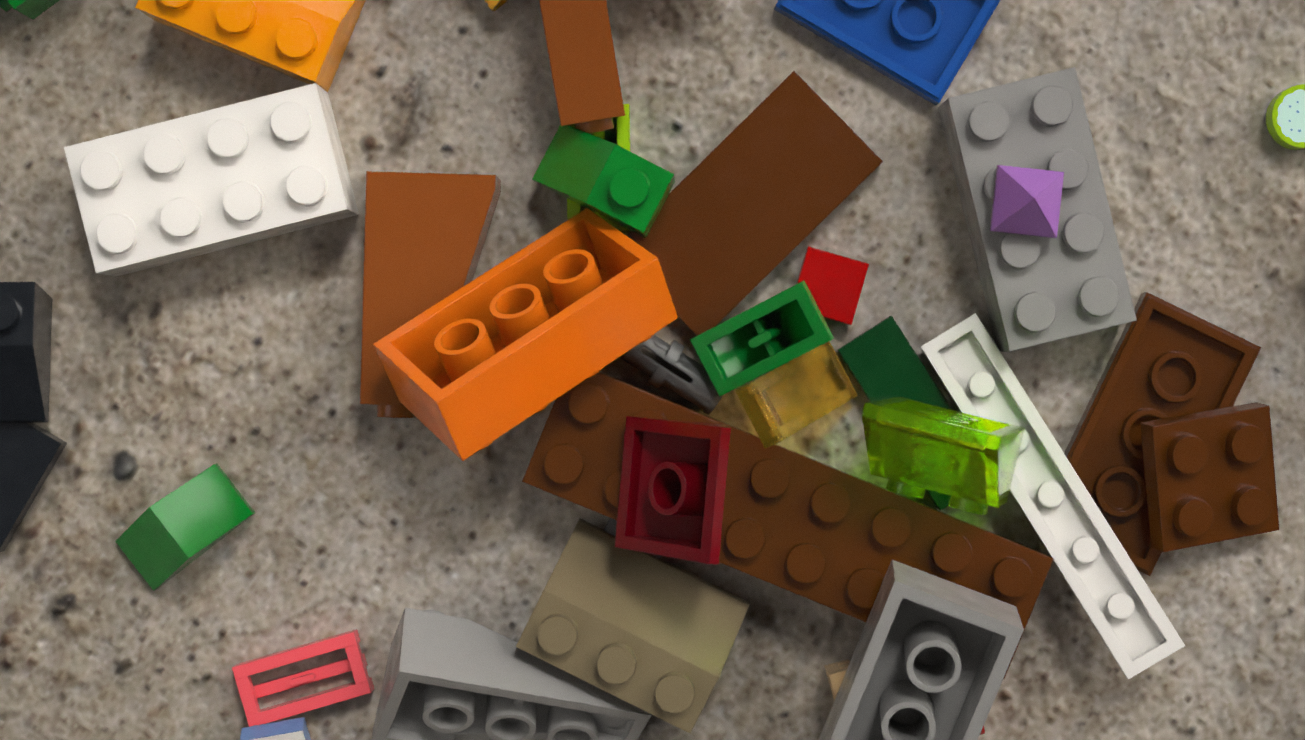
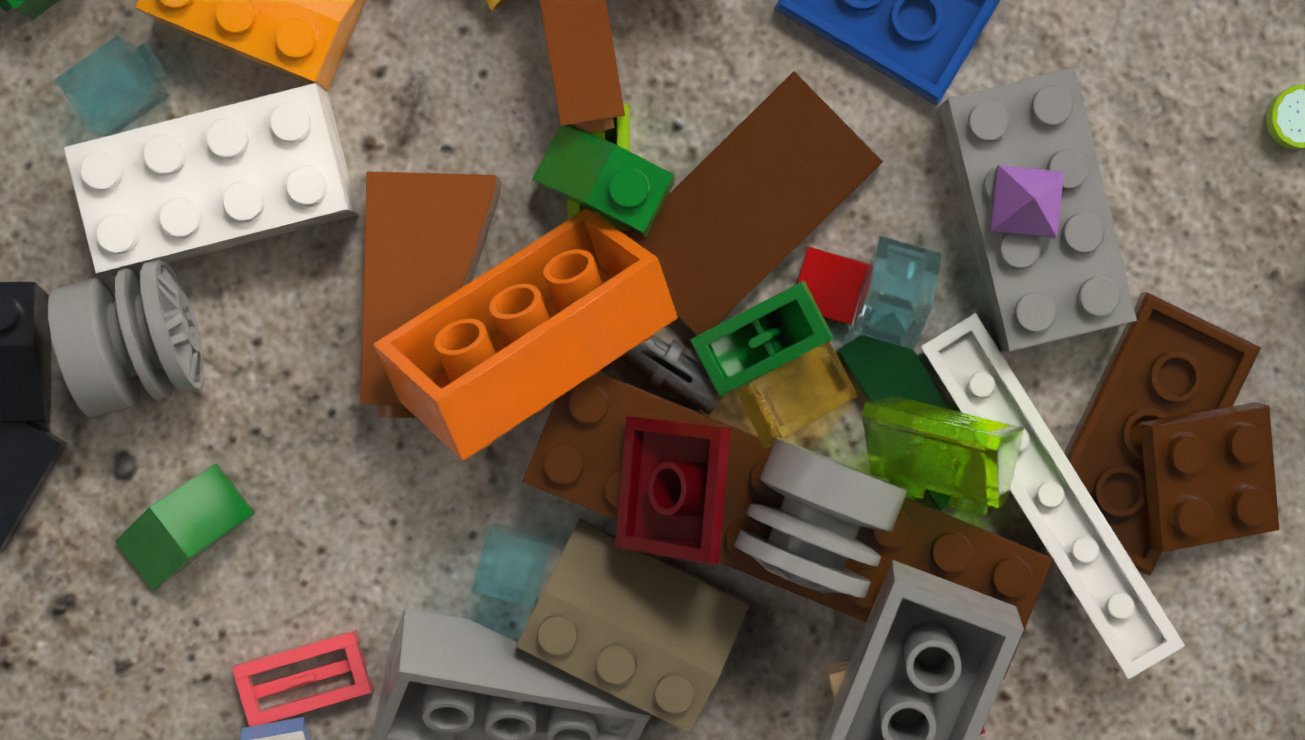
(114, 85): none -> clear light blue brick
(116, 341): none -> light grey wheel
(513, 564): none -> clear light blue brick
(819, 520): none -> light grey wheel
(897, 292): none -> clear light blue brick

